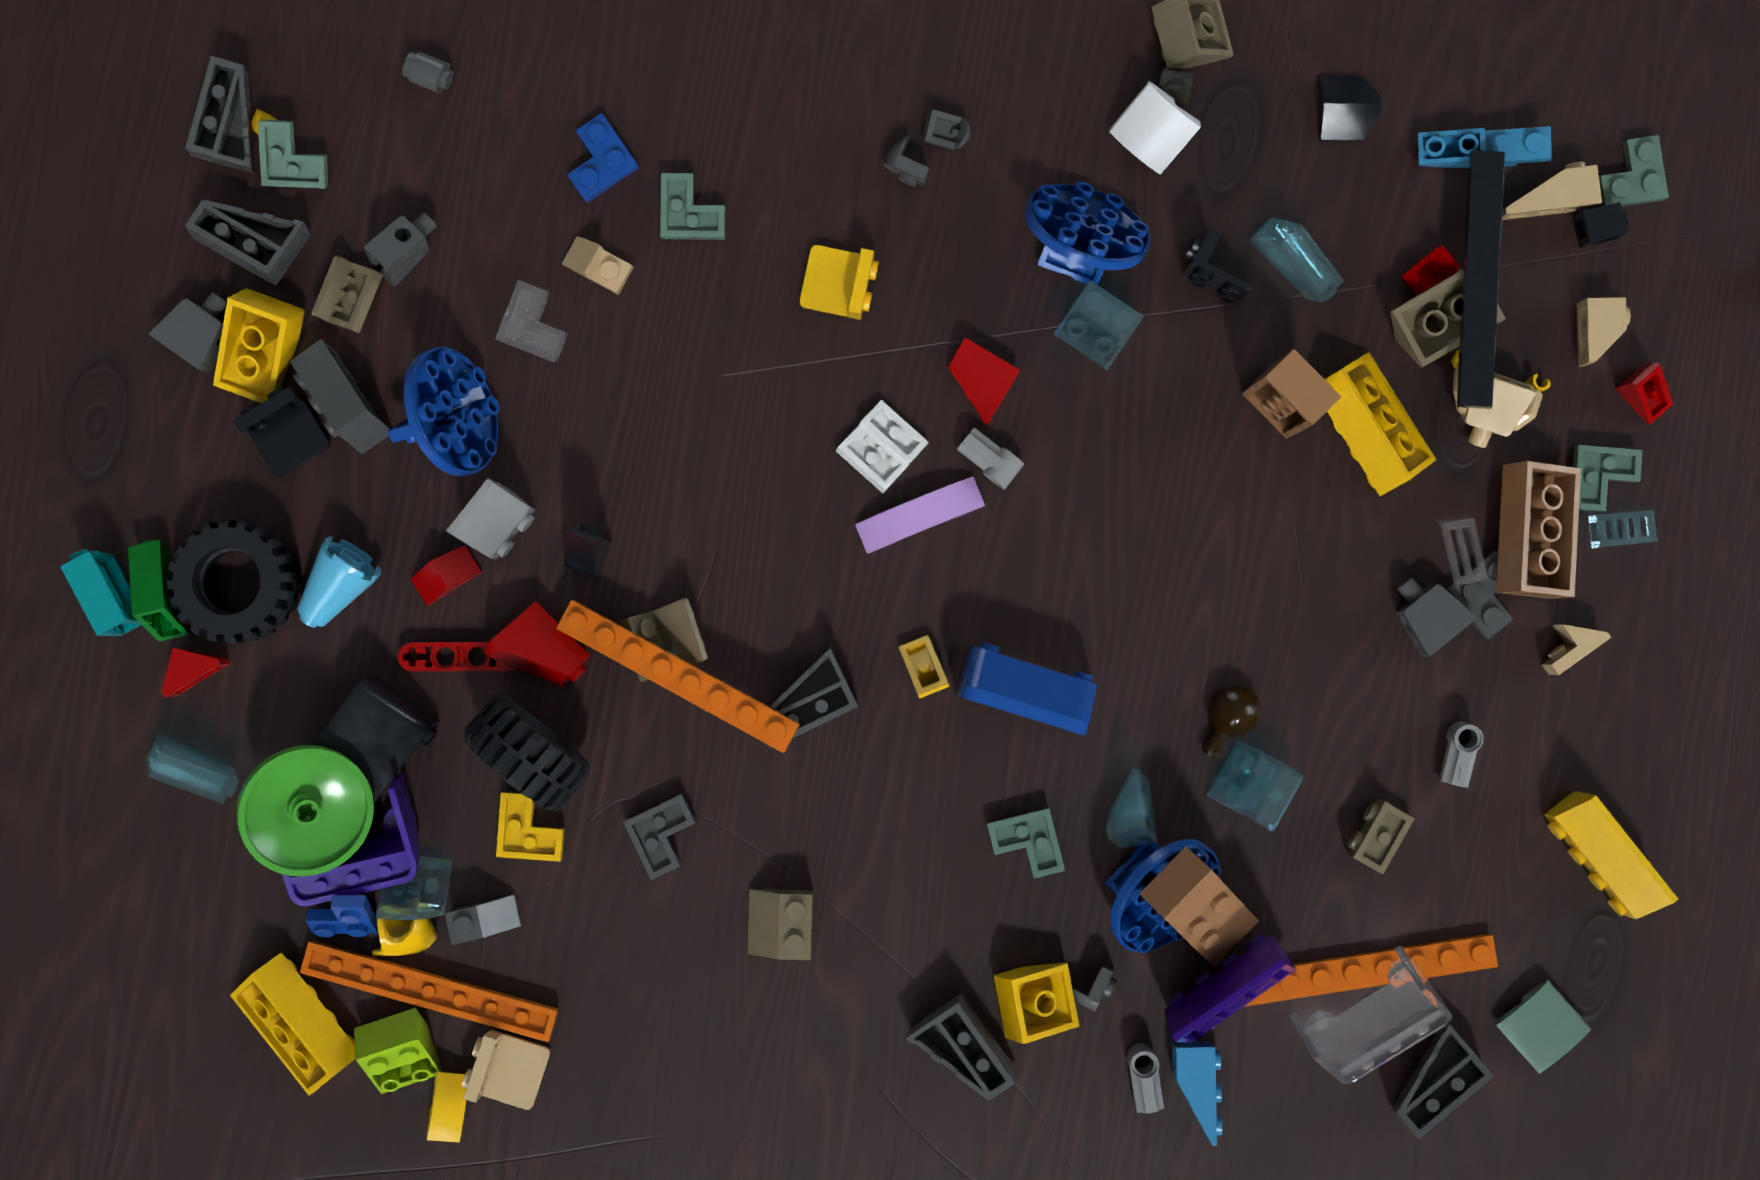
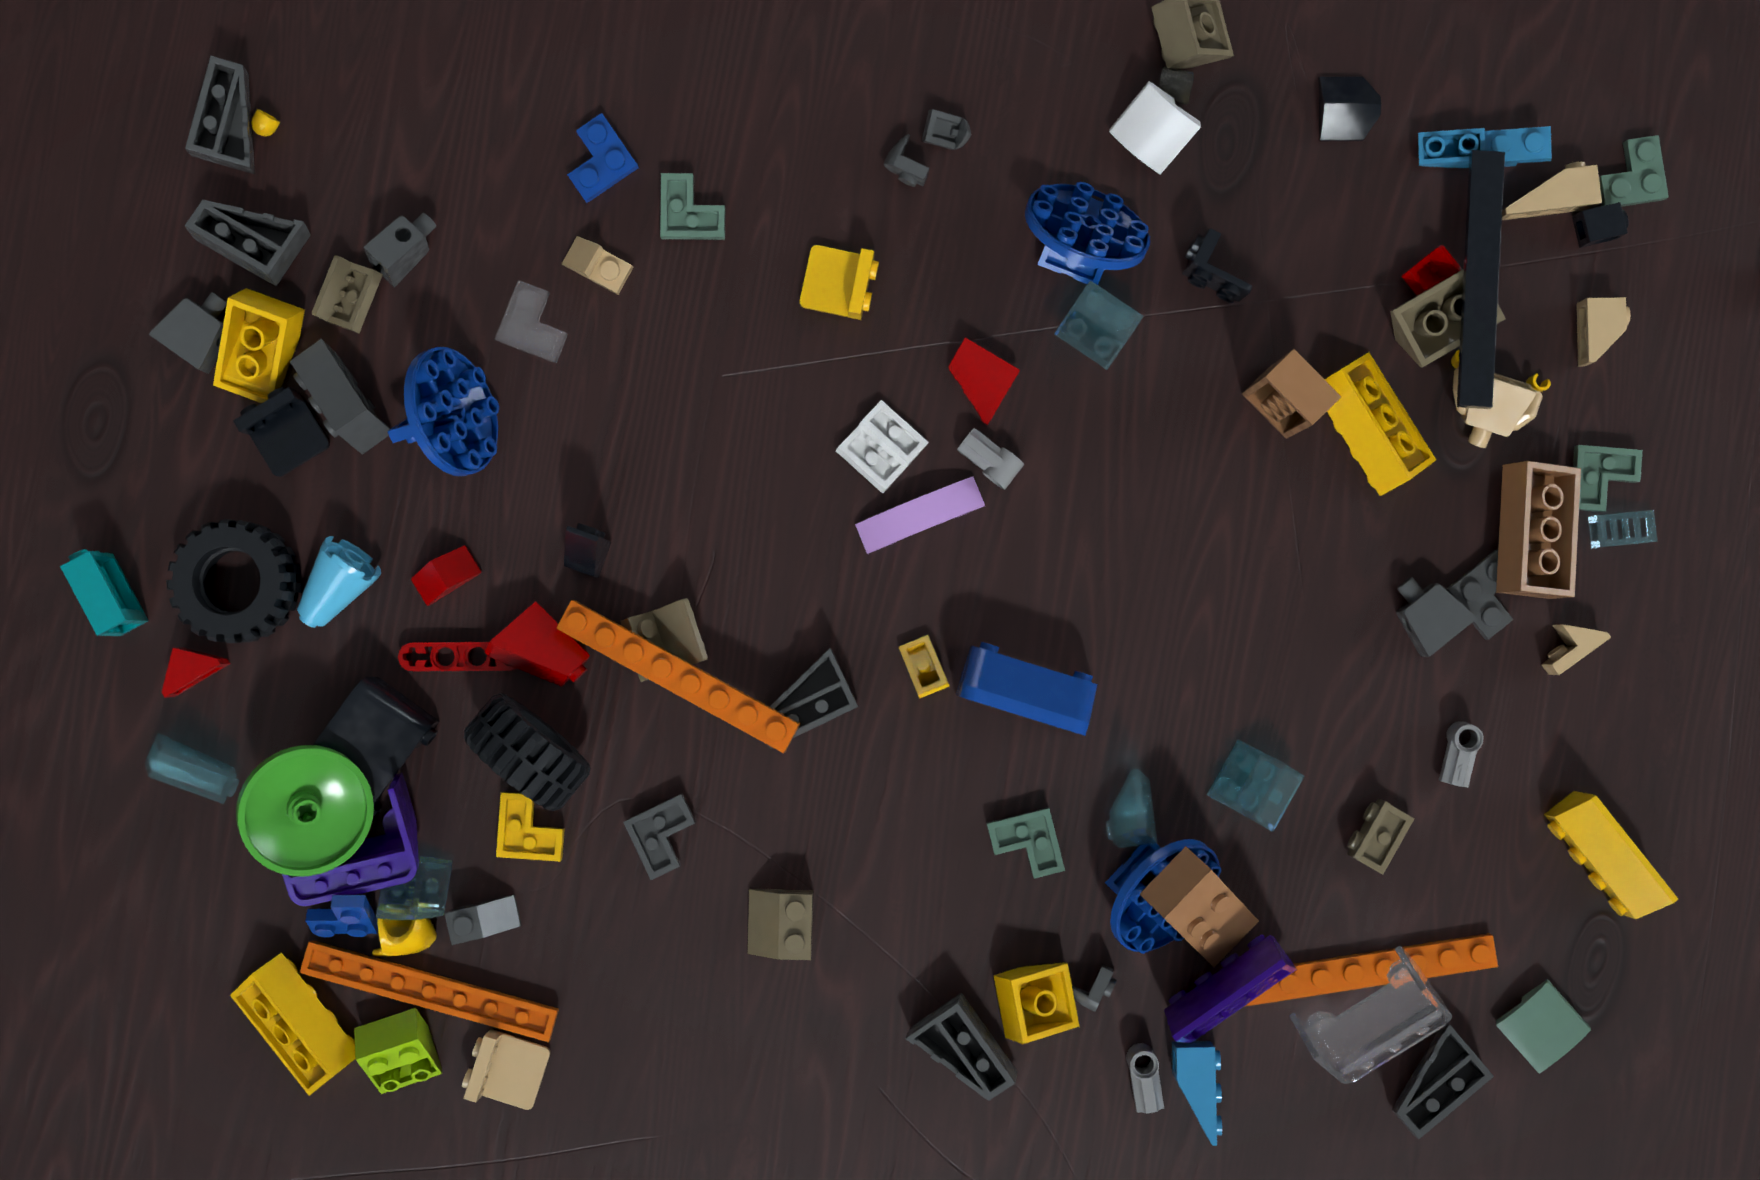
(149, 591): green slope -> none
(281, 164): sand green plate -> none
(427, 71): dark grey brick -> none
(447, 1108): yellow slope -> none
(492, 520): light grey slope -> none
(1232, 715): dark brown hair -> none
(1297, 258): clear light blue slope -> none
(1469, 577): clear tile -> none
(1647, 392): red slope -> none

